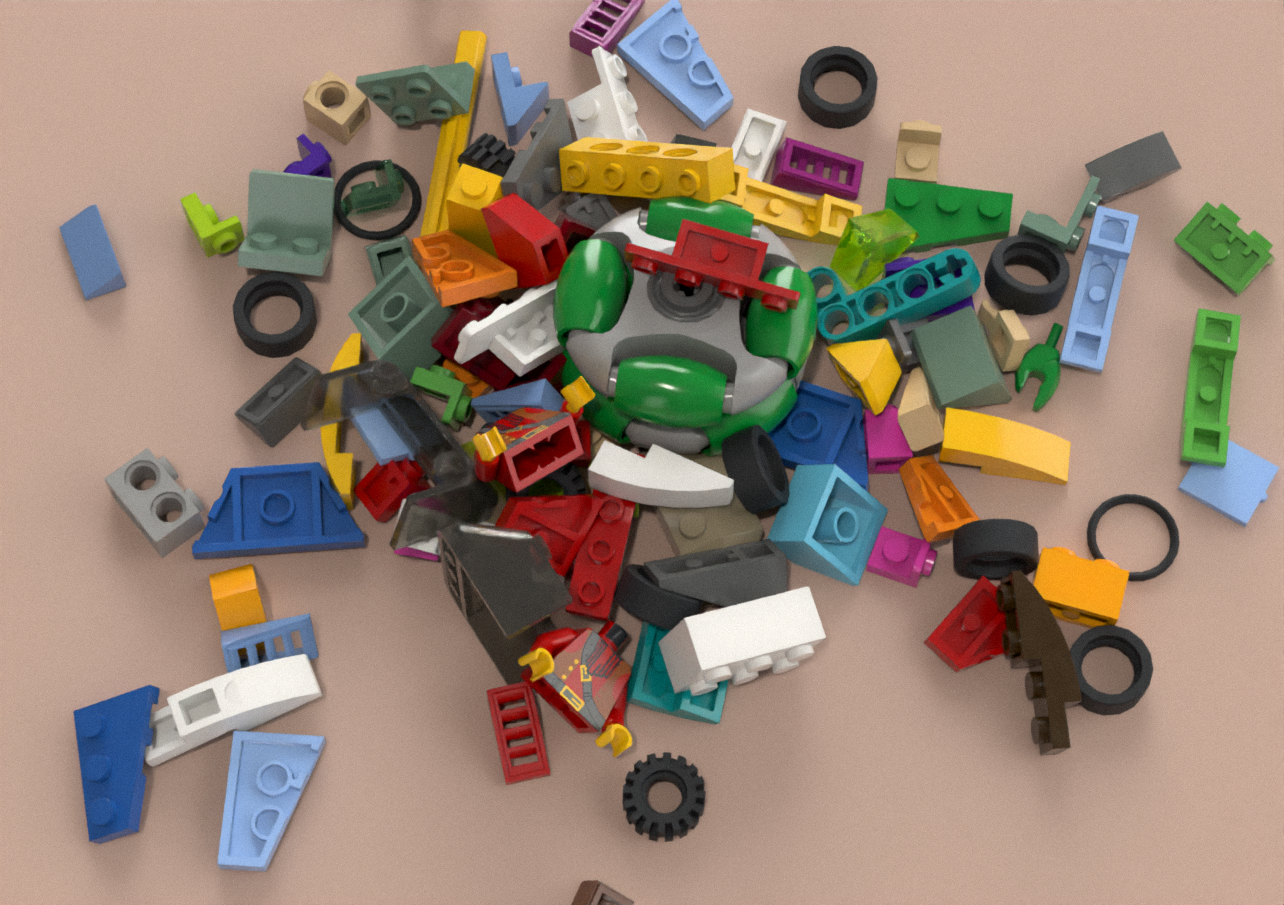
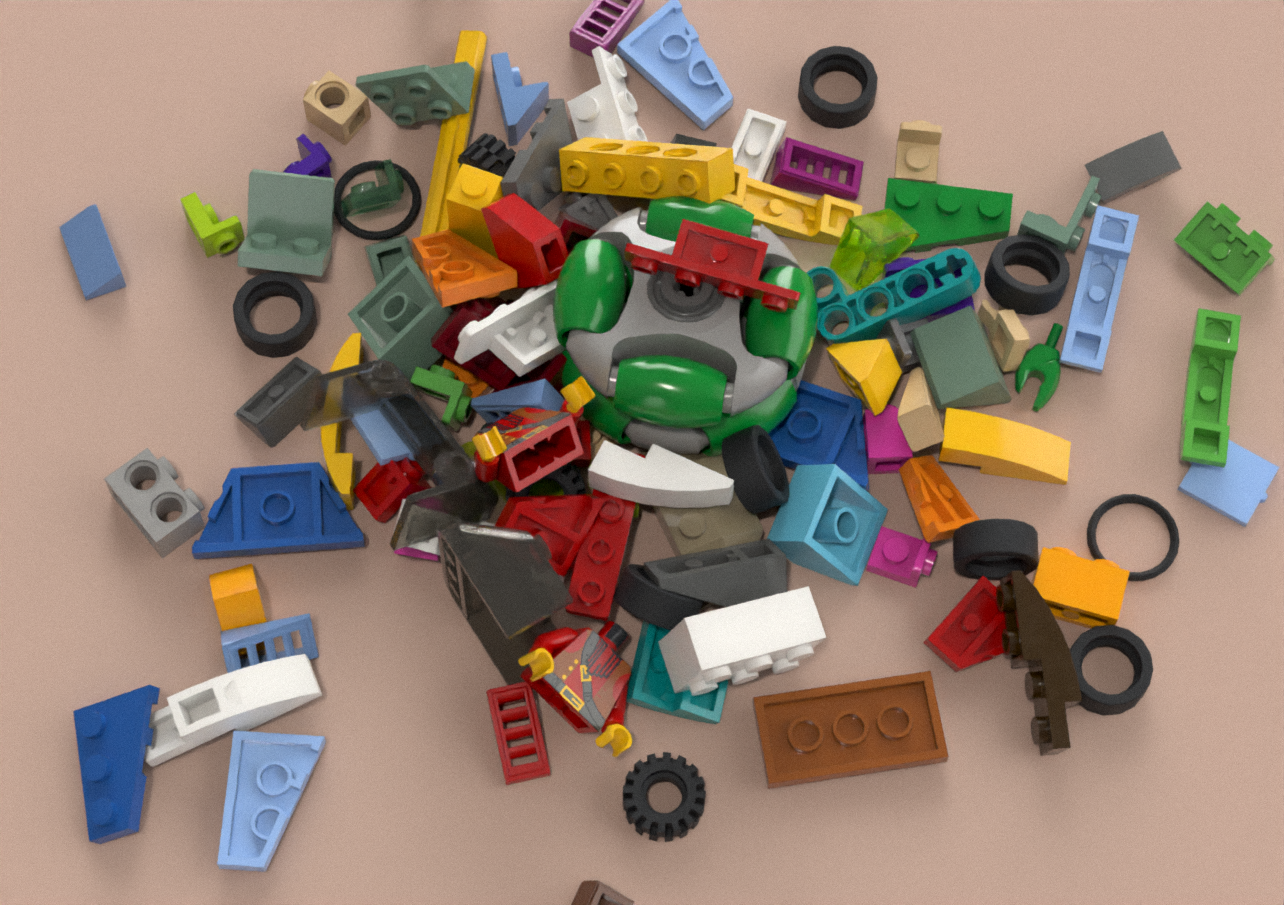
(849, 729): none -> dark orange plate

